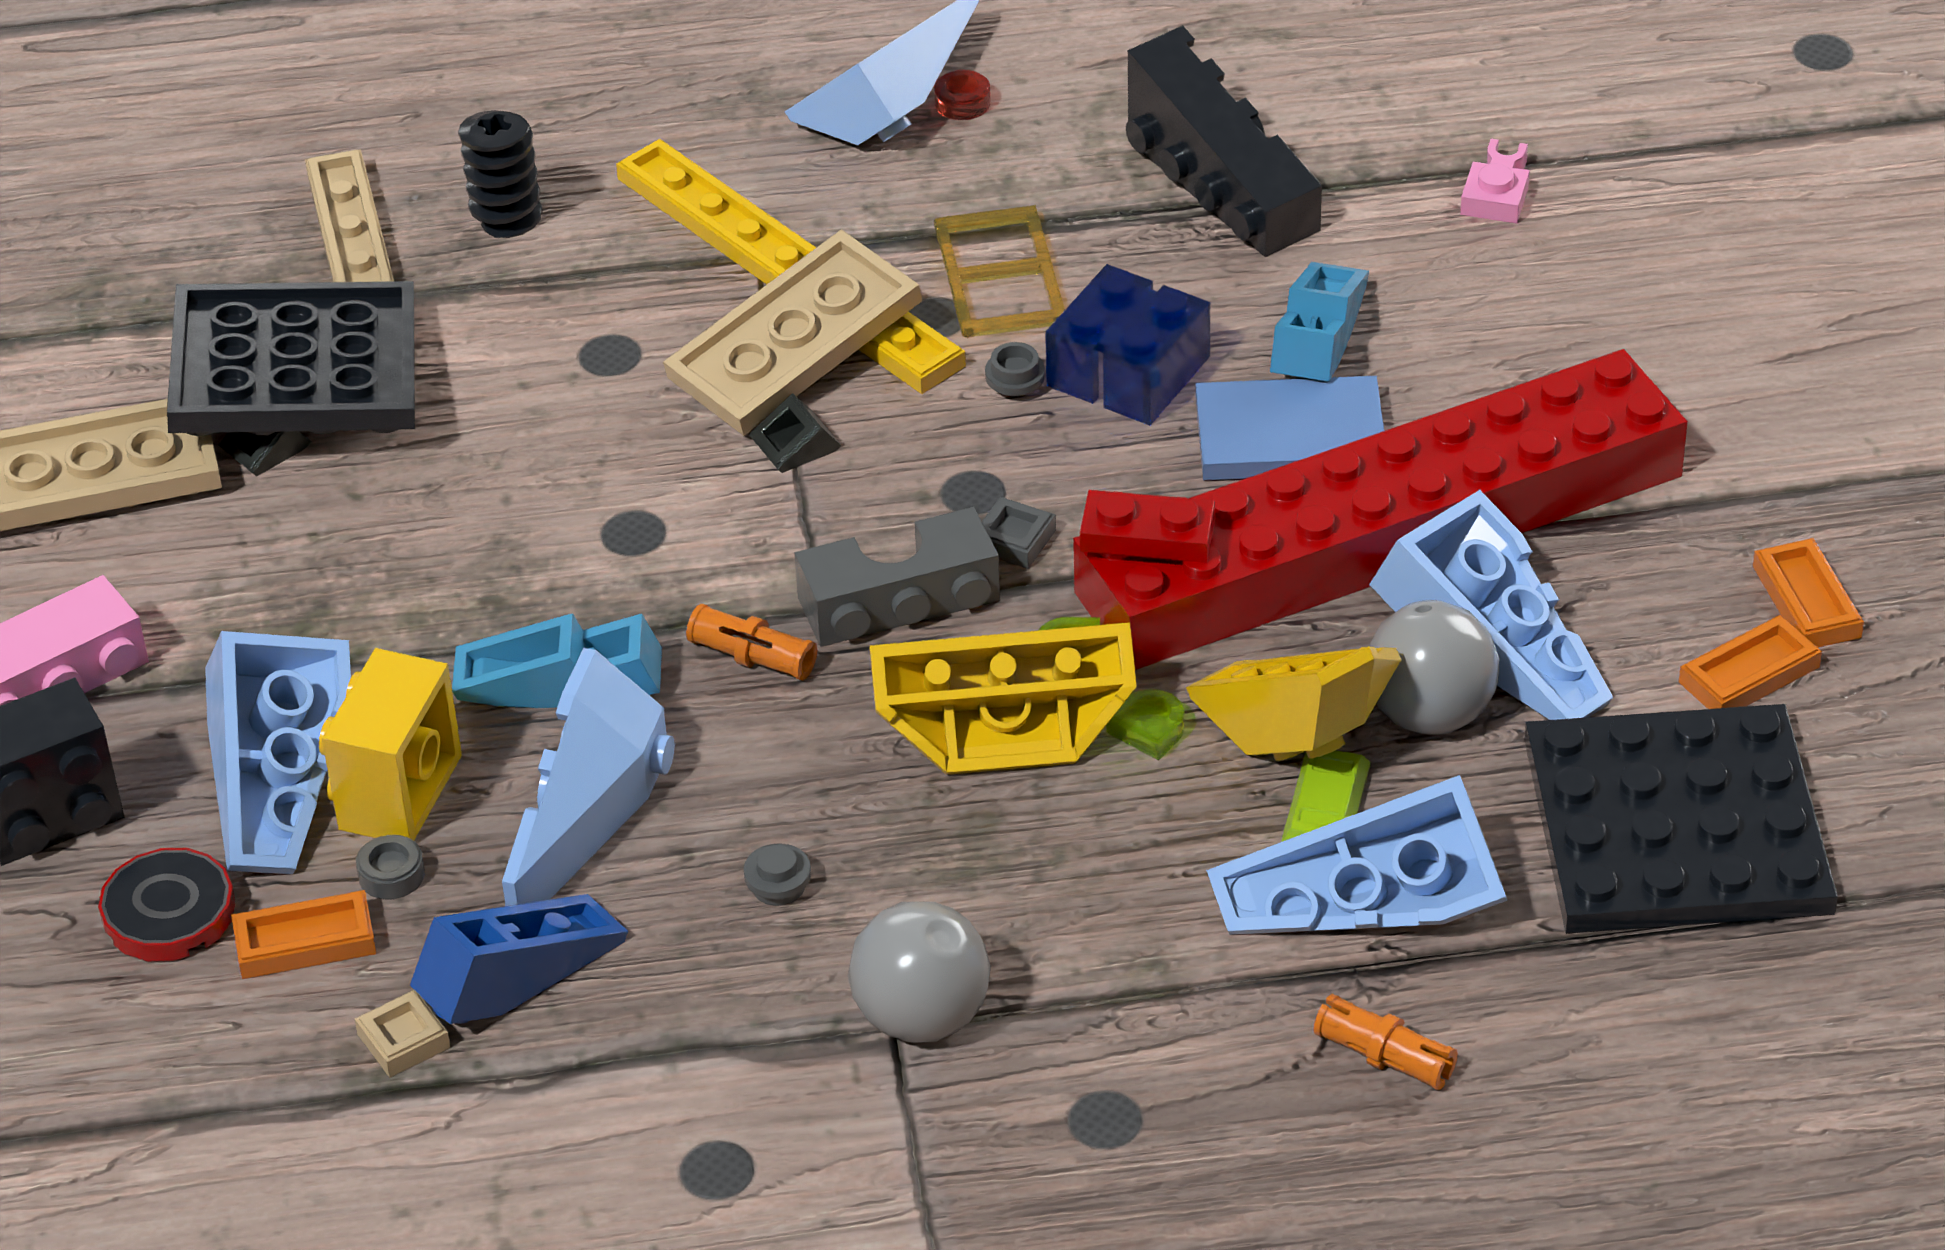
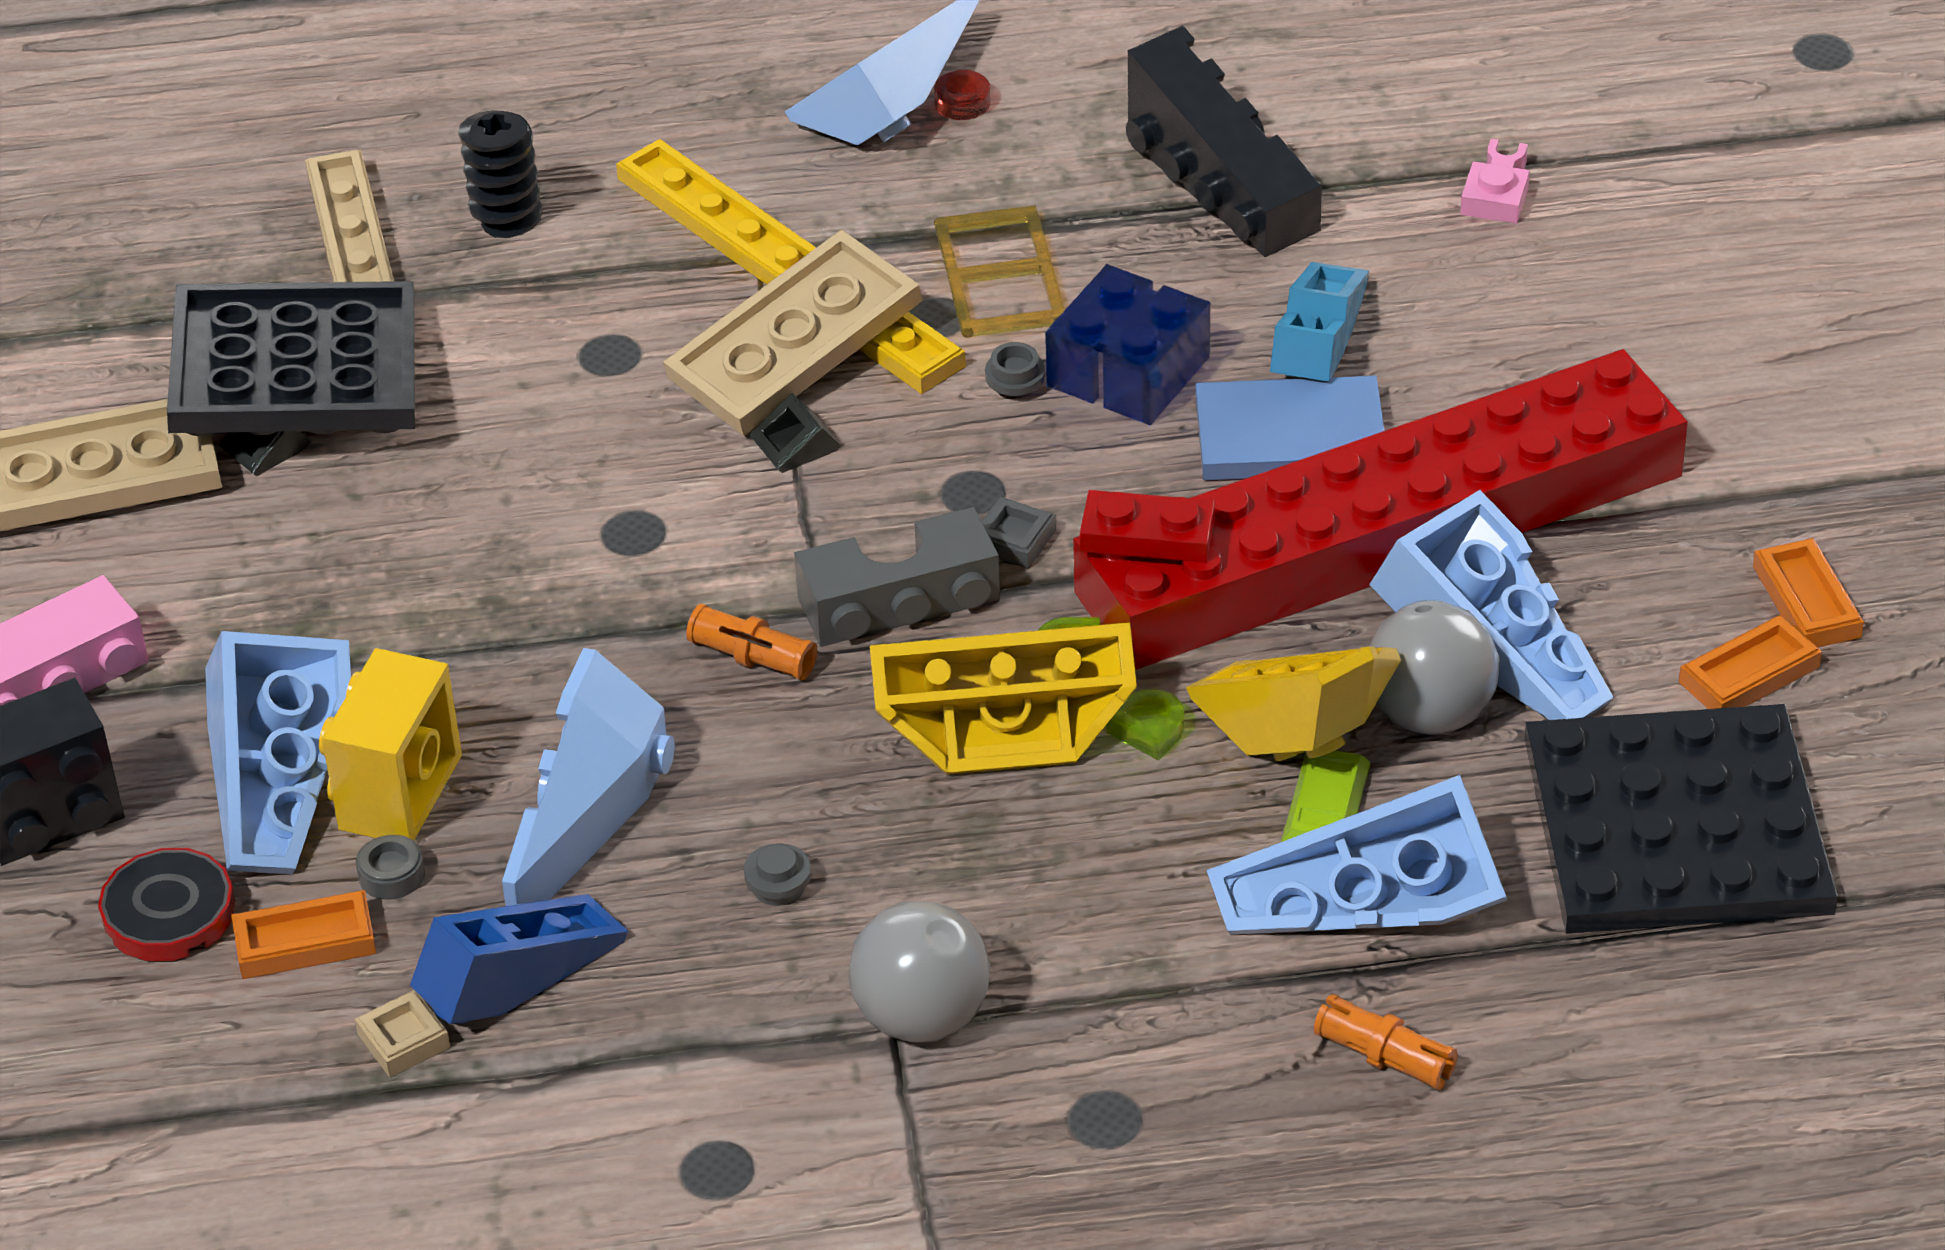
(535, 661): dark azure slope -> none

